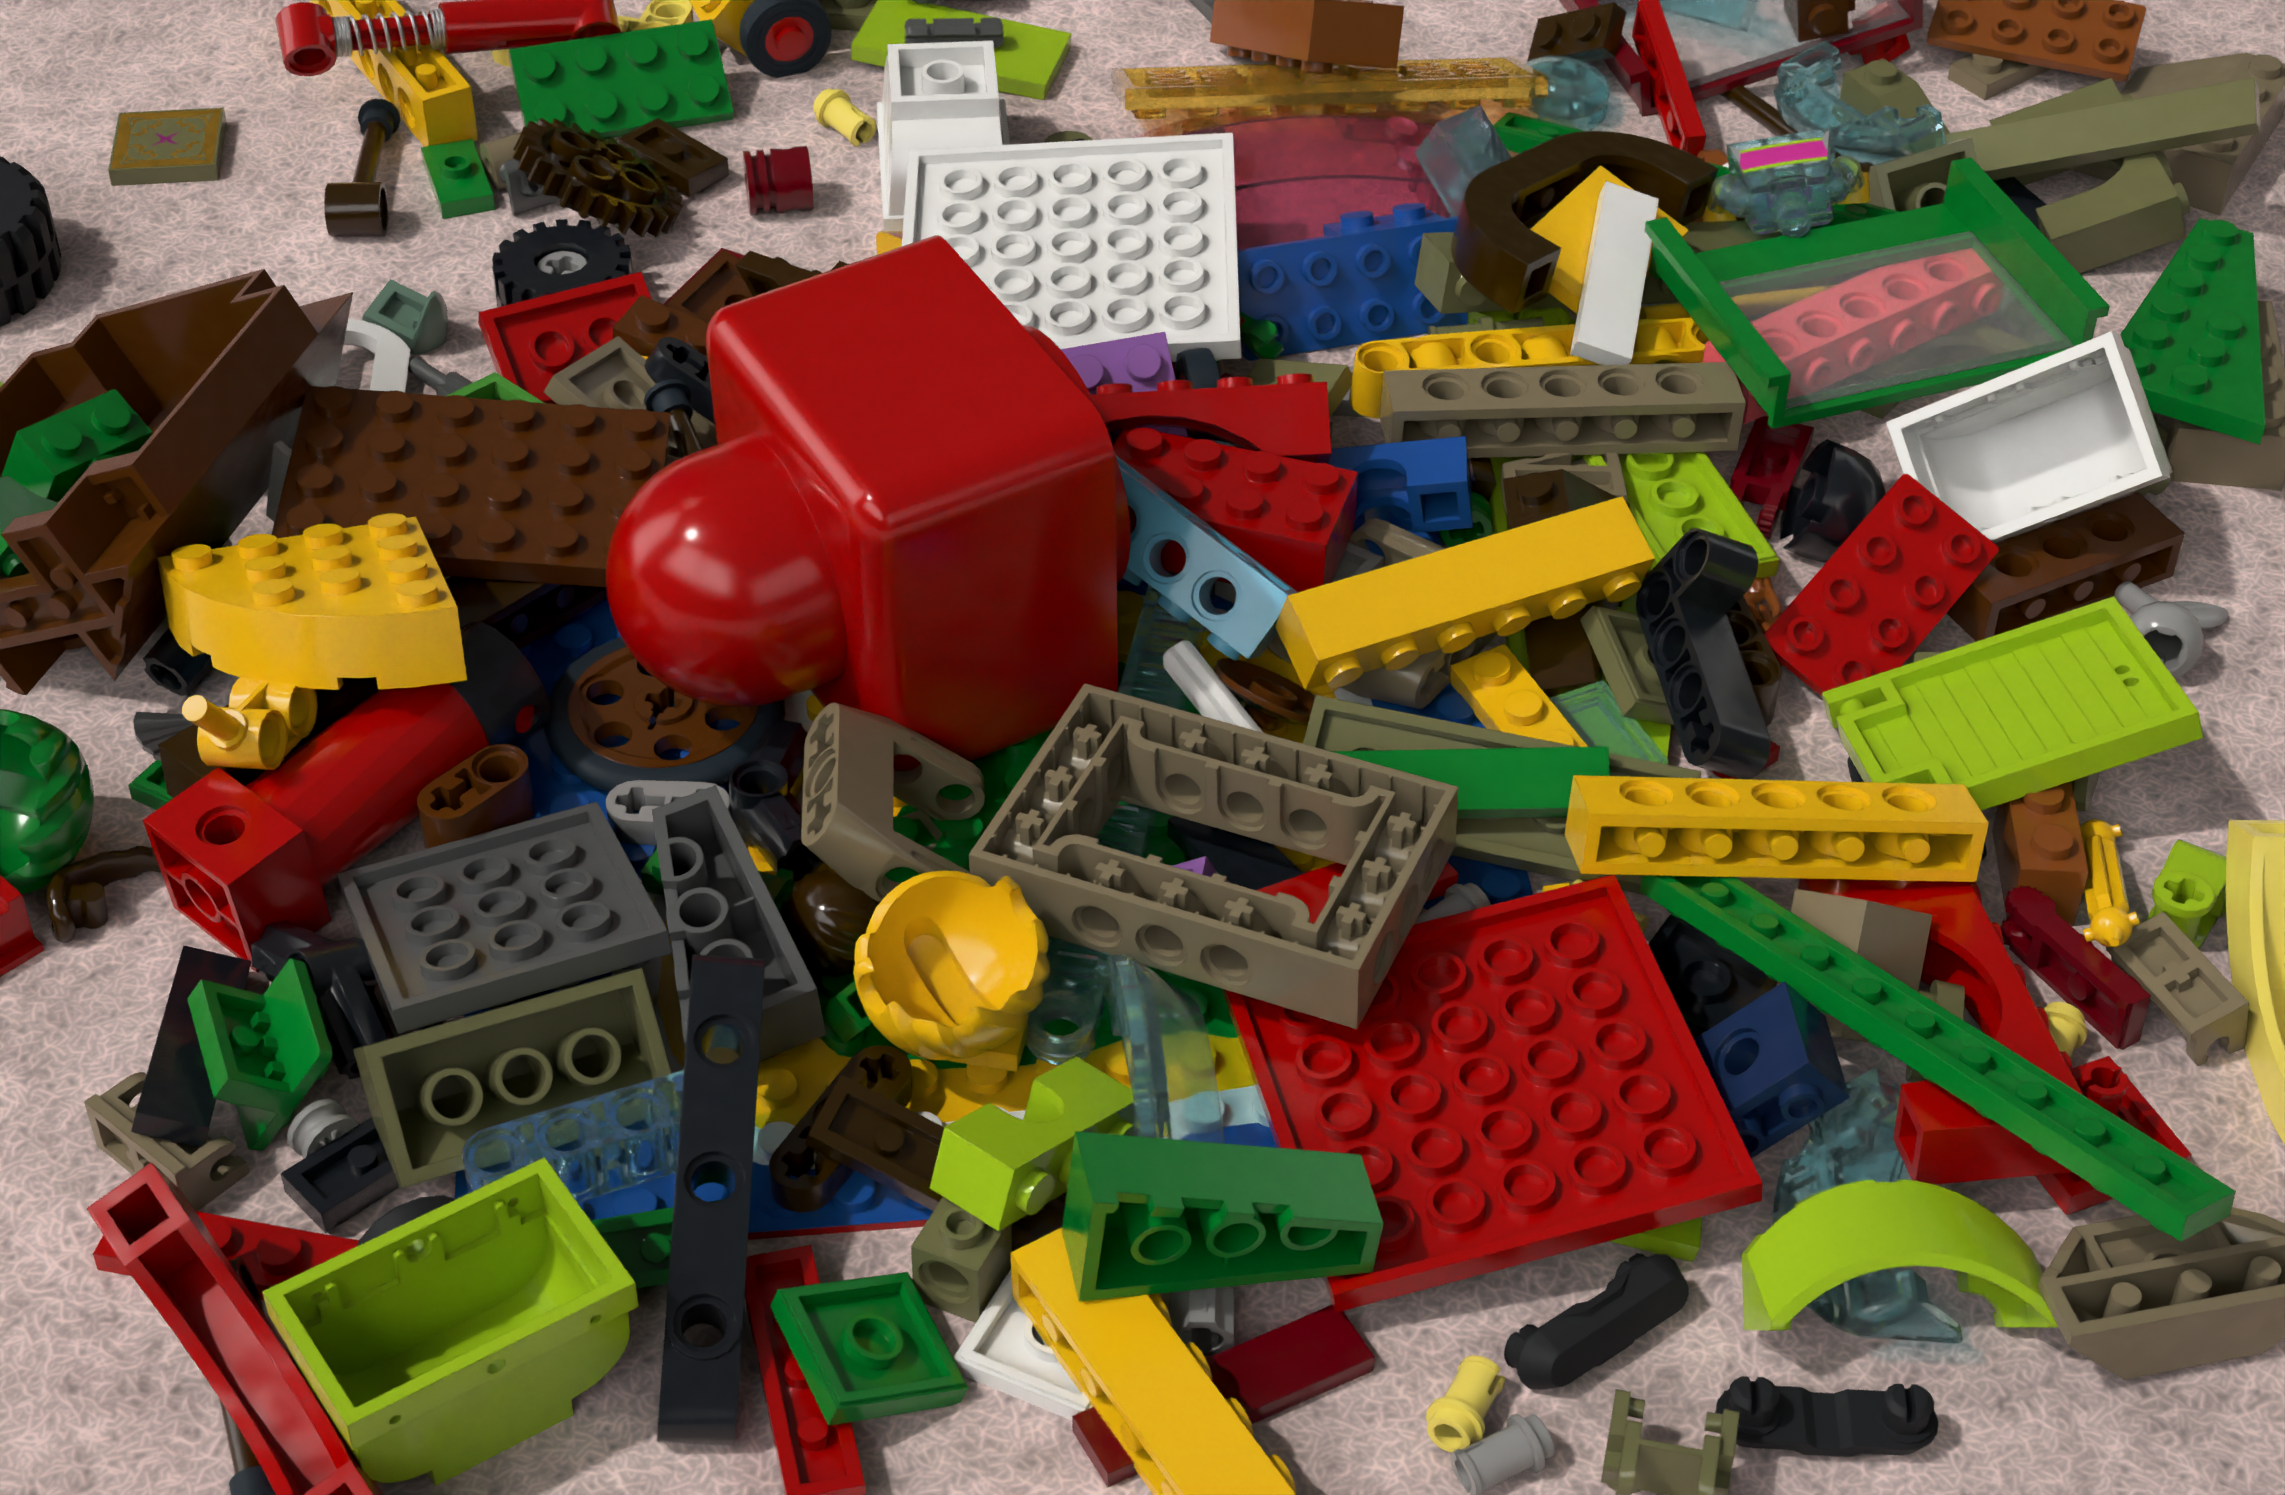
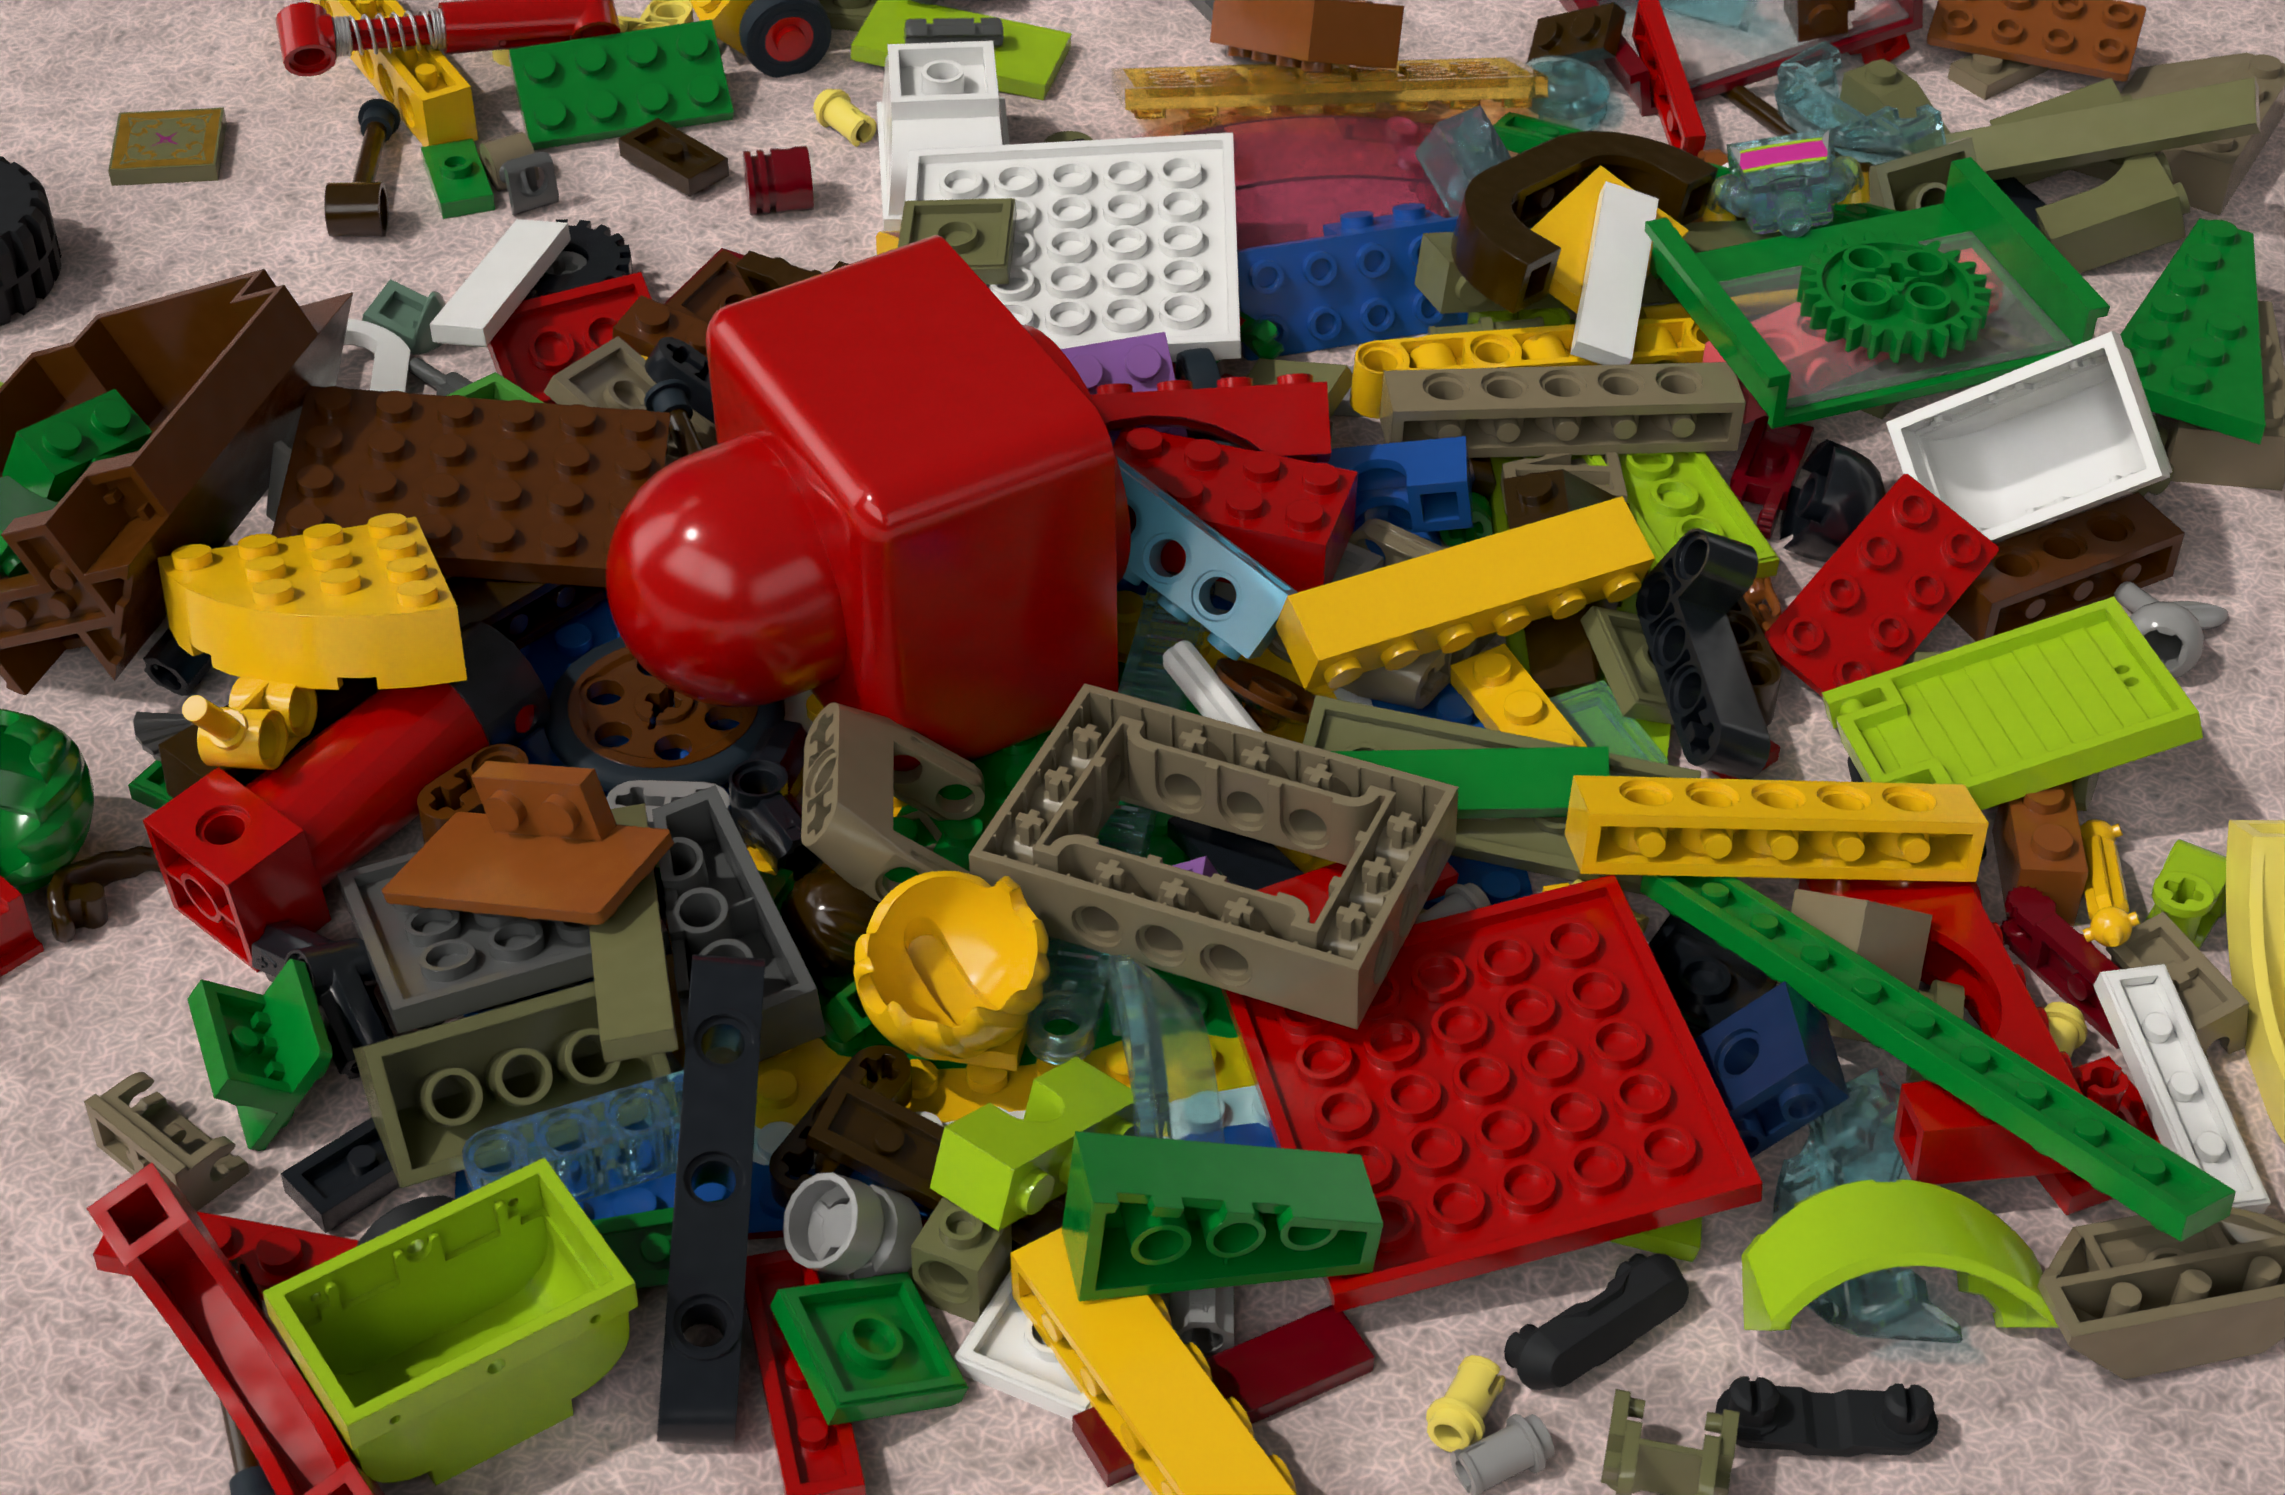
(177, 1090): black tile -> none
(318, 1126): light grey bush -> none
(500, 283): none -> white tile
(535, 854): none -> dark orange bracket
(597, 177): dark brown gear -> none
(633, 969): none -> olive tile
(850, 1227): none -> light grey wheel
(975, 228): none -> olive tile
(1893, 296): none -> green gear
(2177, 1078): none -> white tile

